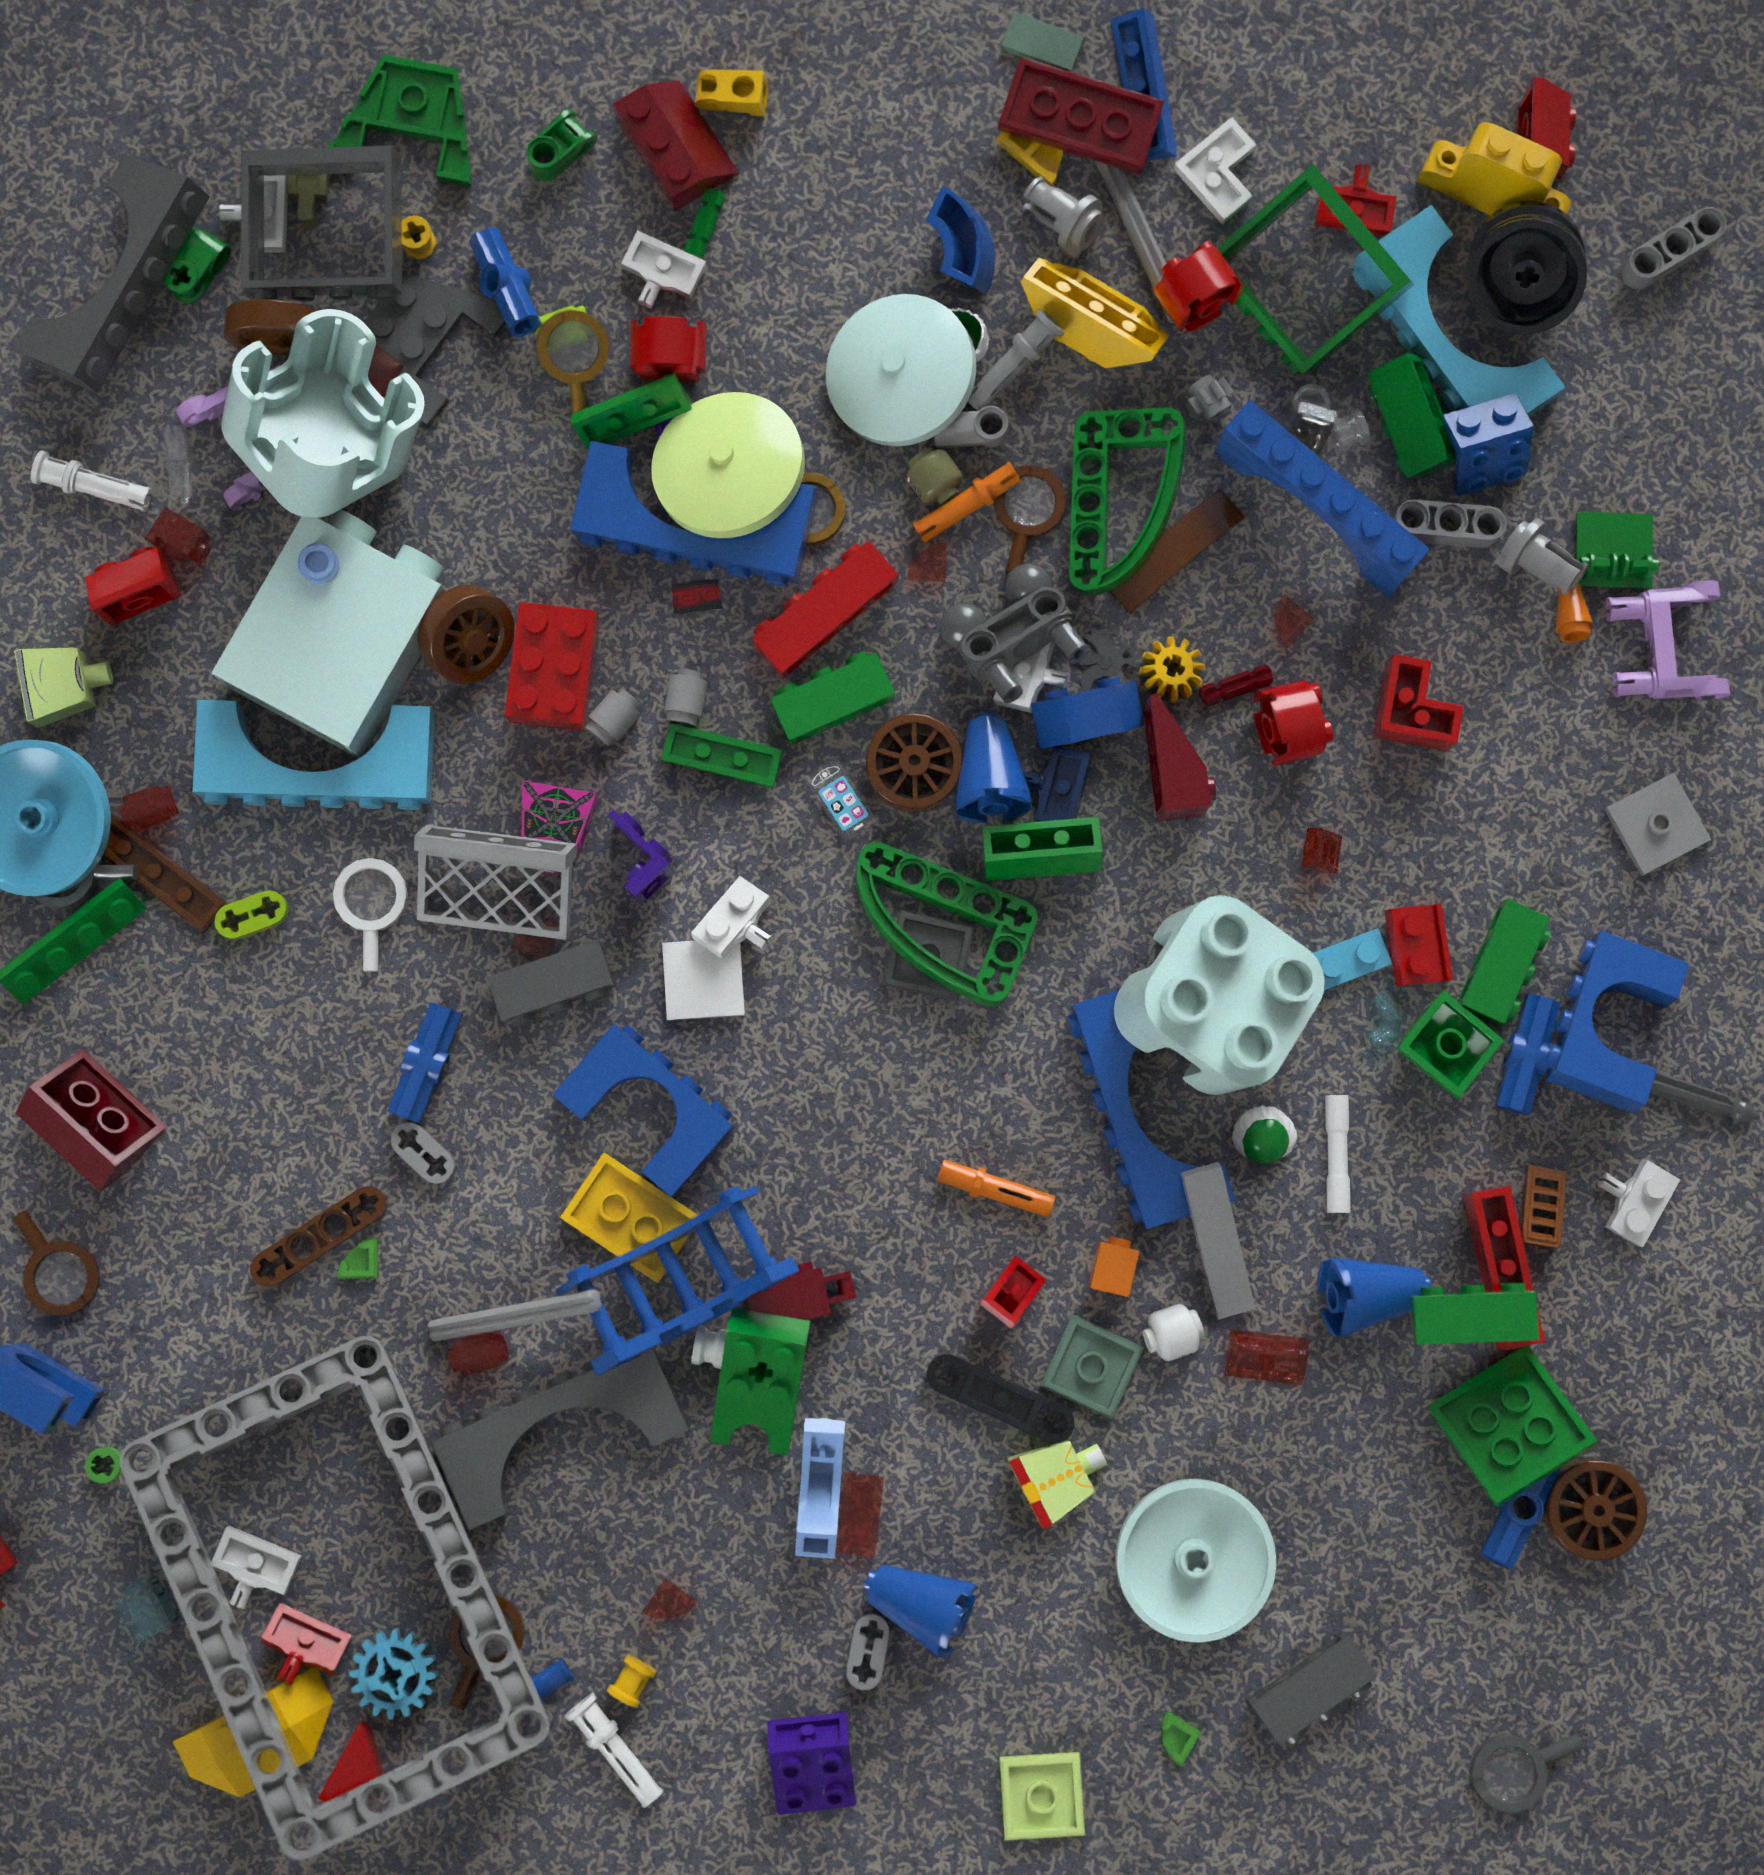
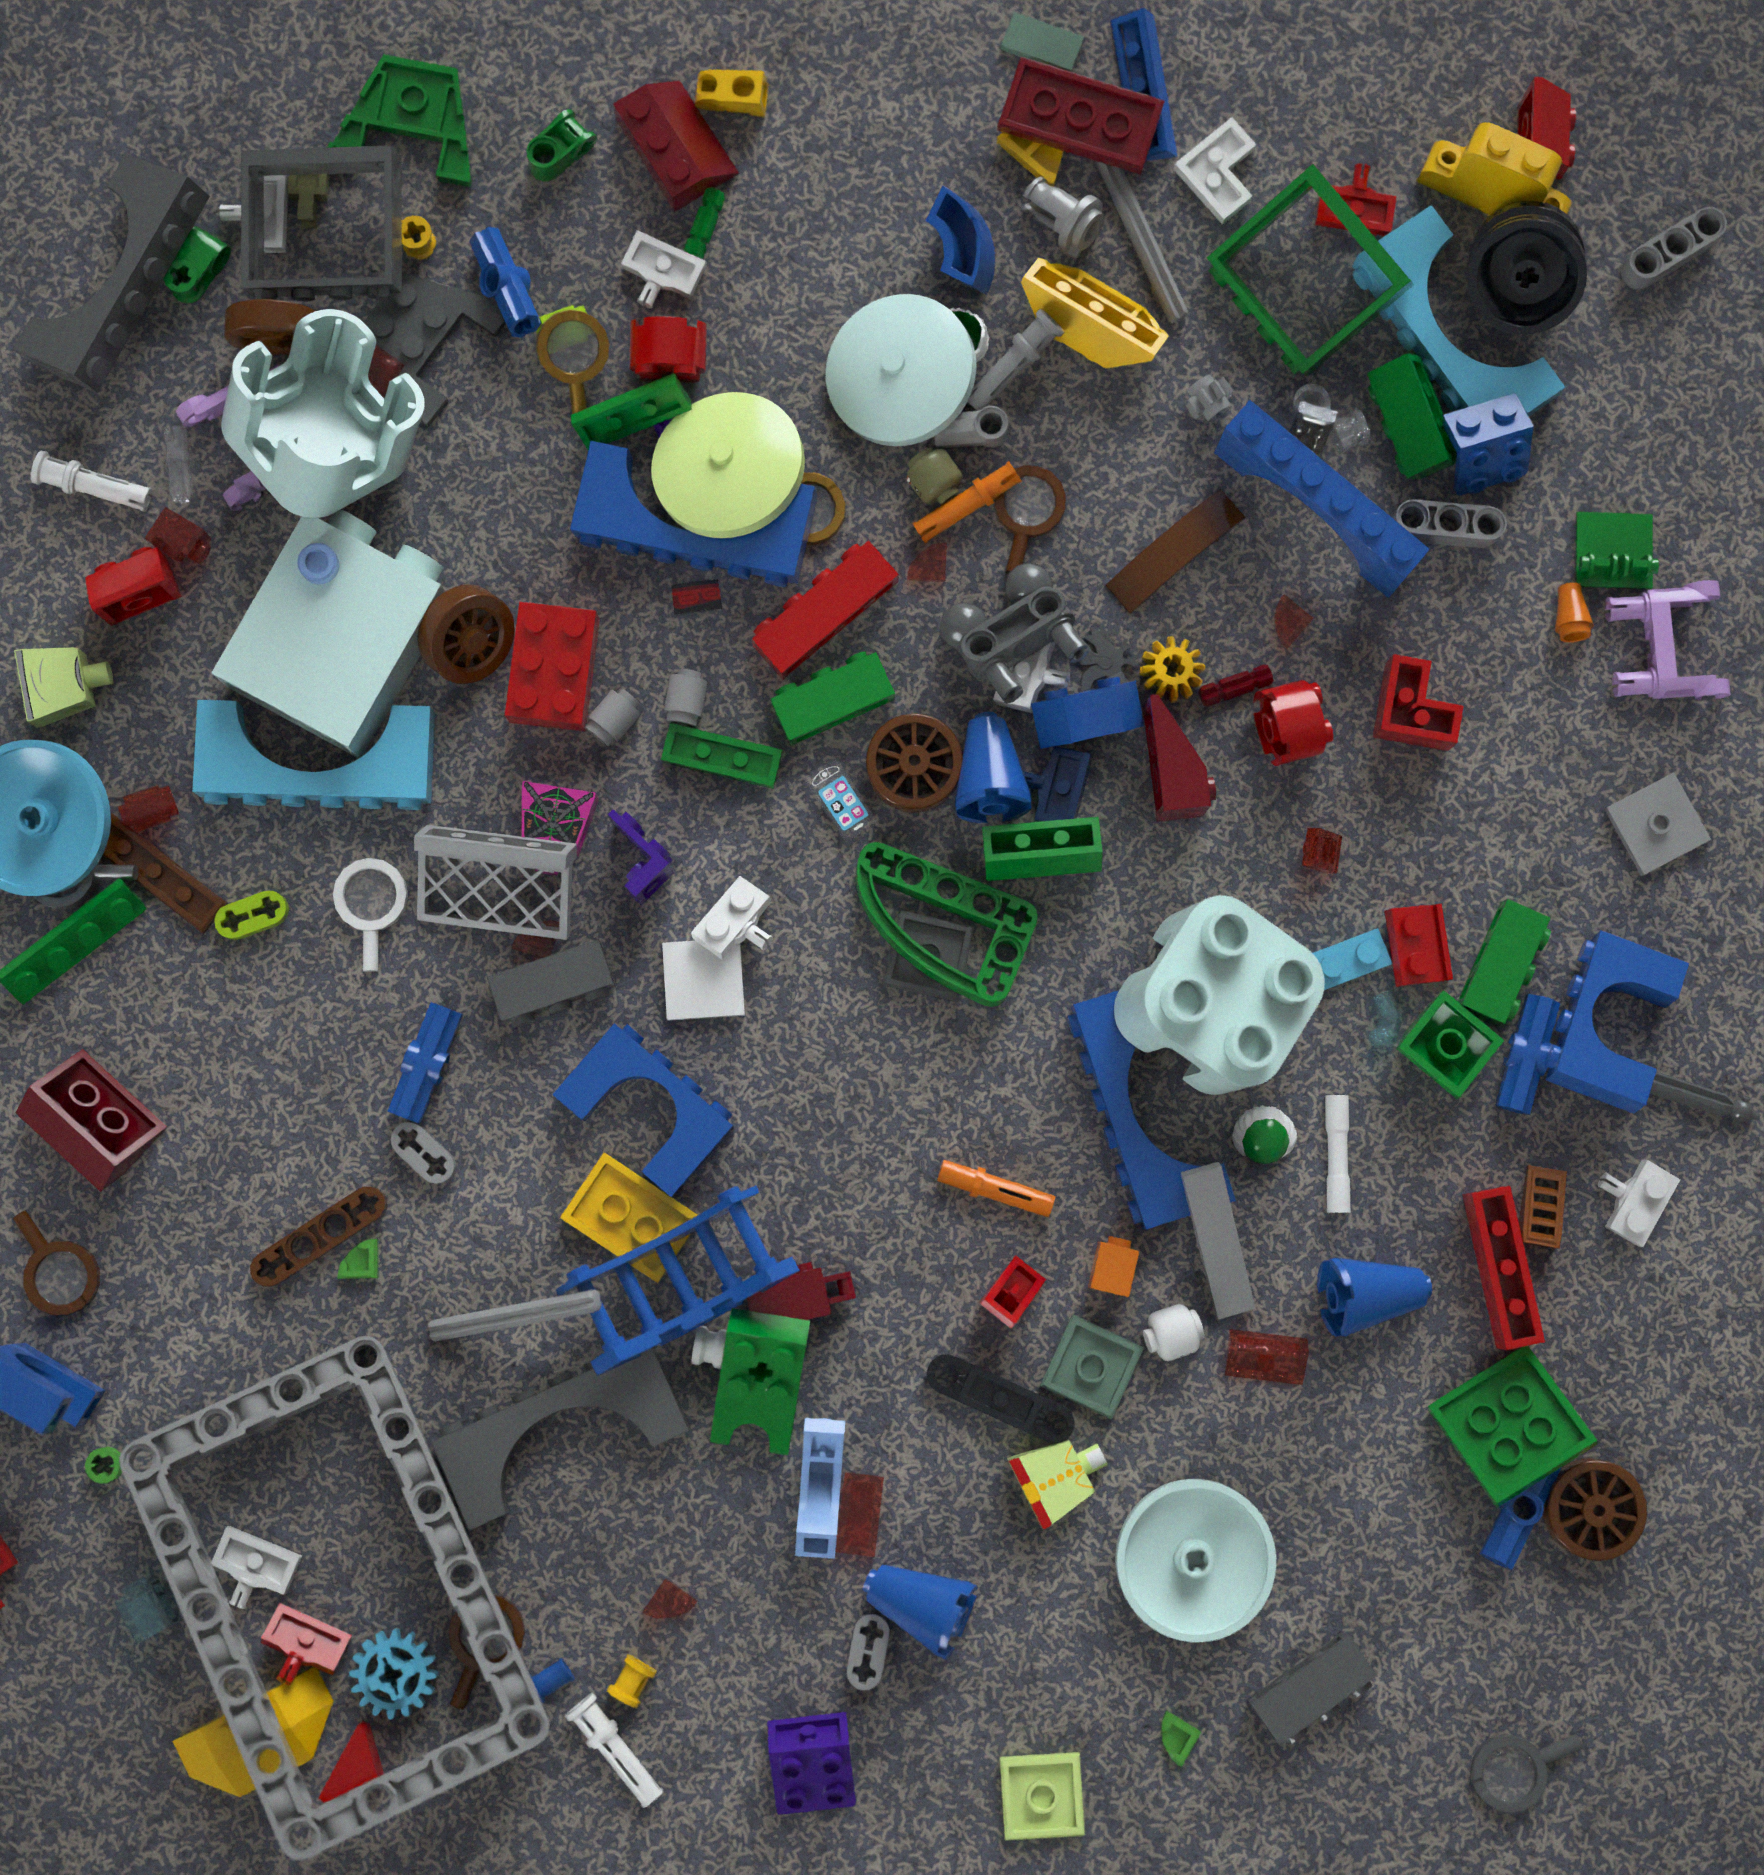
(478, 1353): clear red brick -> none
(1082, 485): green beam -> none
(1197, 287): red brick -> none
(1474, 1315): green brick -> none
(1541, 557): light grey piece -> none

